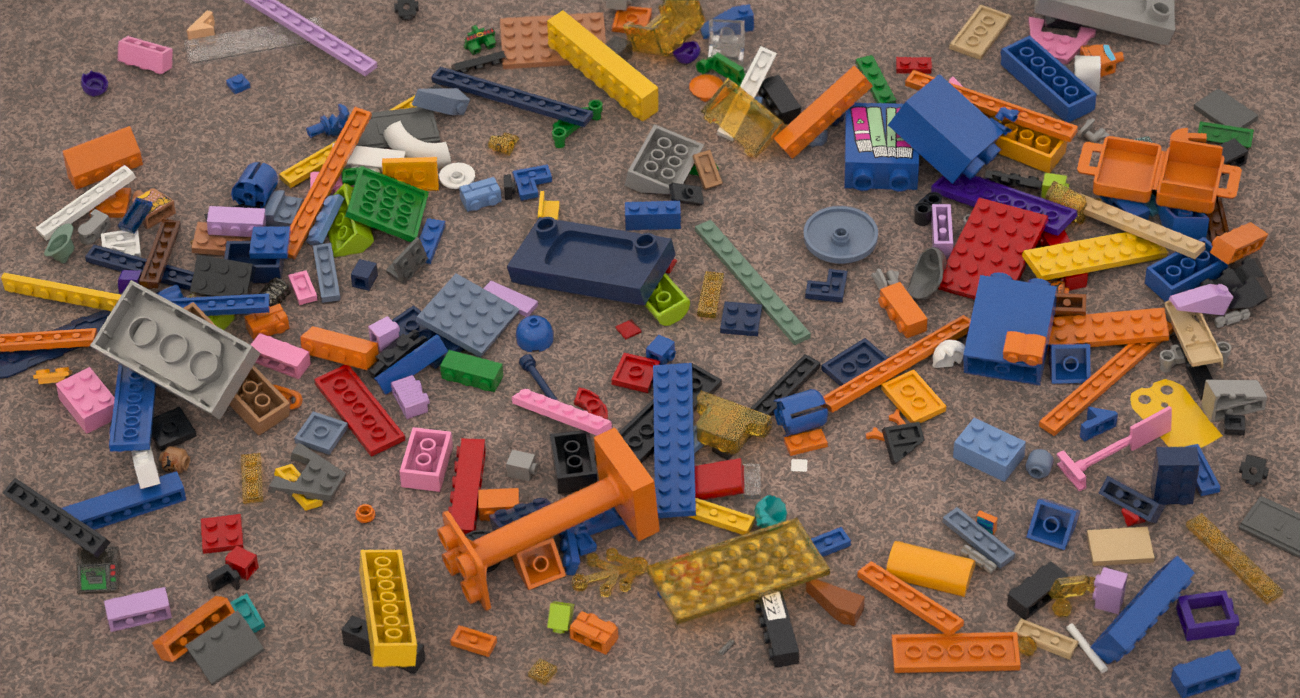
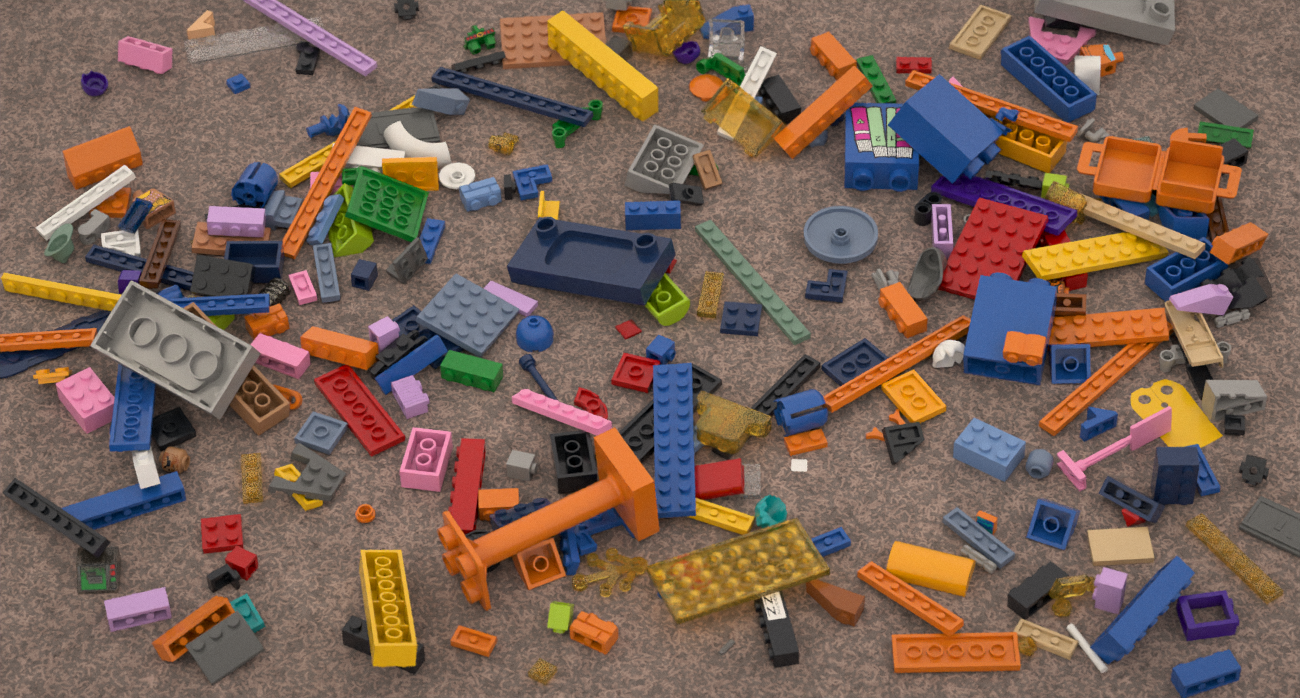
(269, 242): blue plate -> none
(308, 58): none -> black hinge
(831, 55): none -> orange brick

